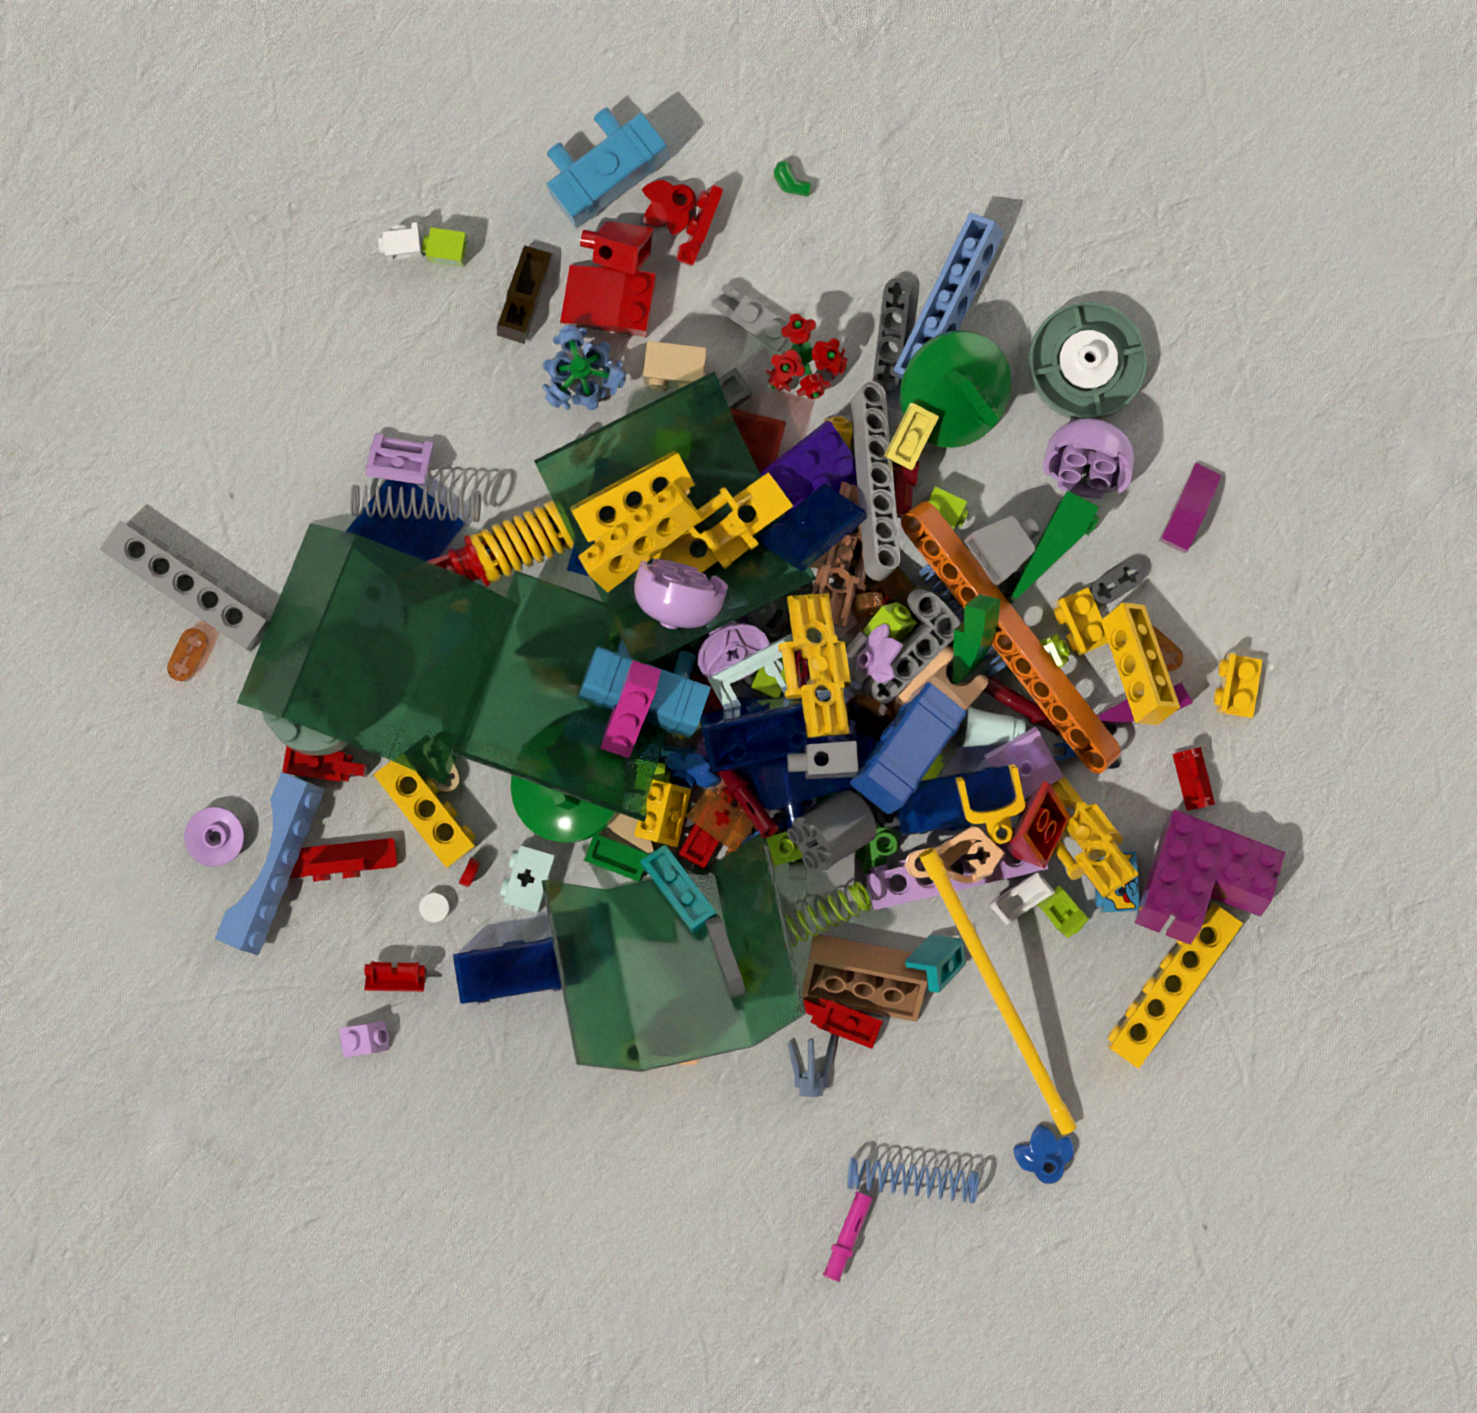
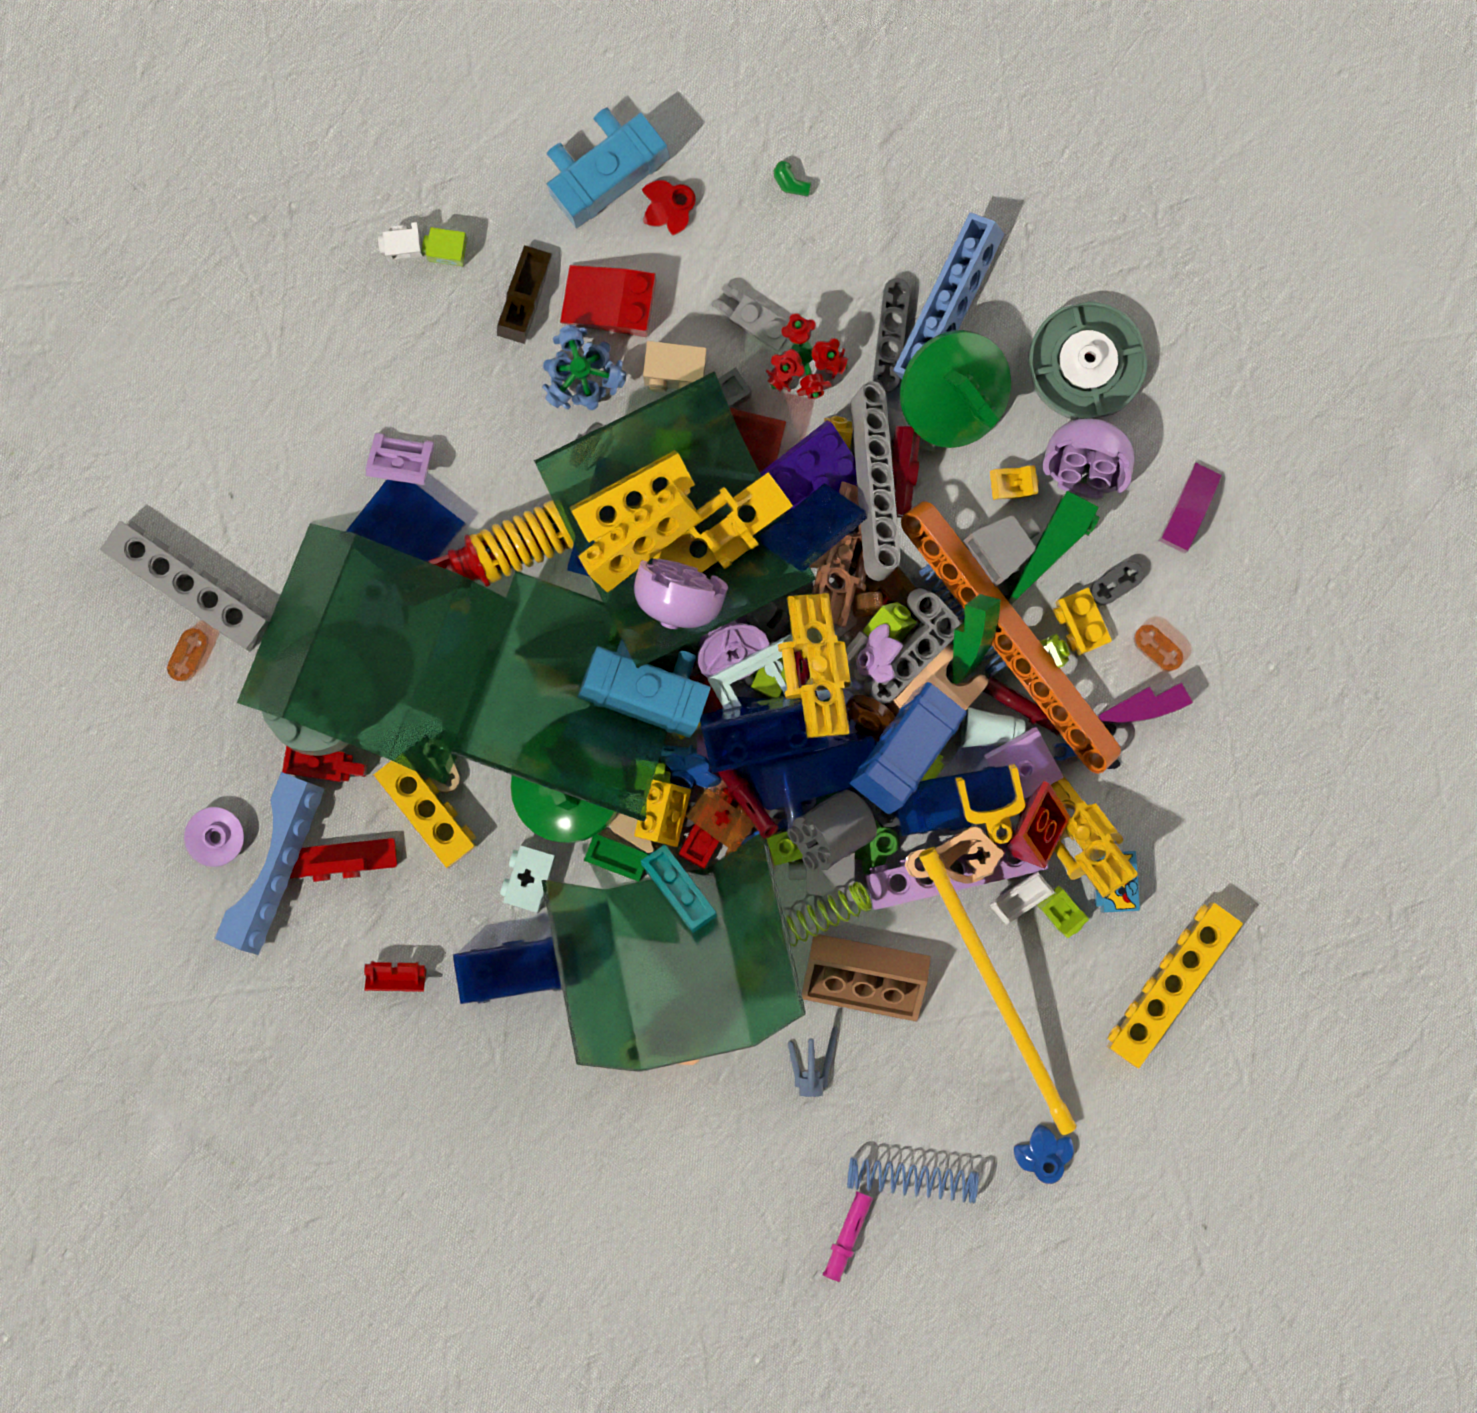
(364, 1039): lavender bracket -> none
(434, 907): white tile -> none
(469, 872): red tile -> none
(475, 504): light grey piece -> none
(619, 245): red torso -> none
(631, 709): dark pink arch -> none
(699, 226): red hinge -> none
(725, 957): dark grey beam -> none
(838, 756): light grey torso -> none
(844, 1021): red hinge -> none
(911, 436): light yellow plate -> none
(941, 959): teal panel -> none
(949, 506): lime brick -> none
(1014, 482): none -> yellow bracket
(1140, 664): yellow brick -> none
(1193, 779): red hinge -> none
(1204, 863): magenta piece -> none
(1238, 685): yellow bracket -> none

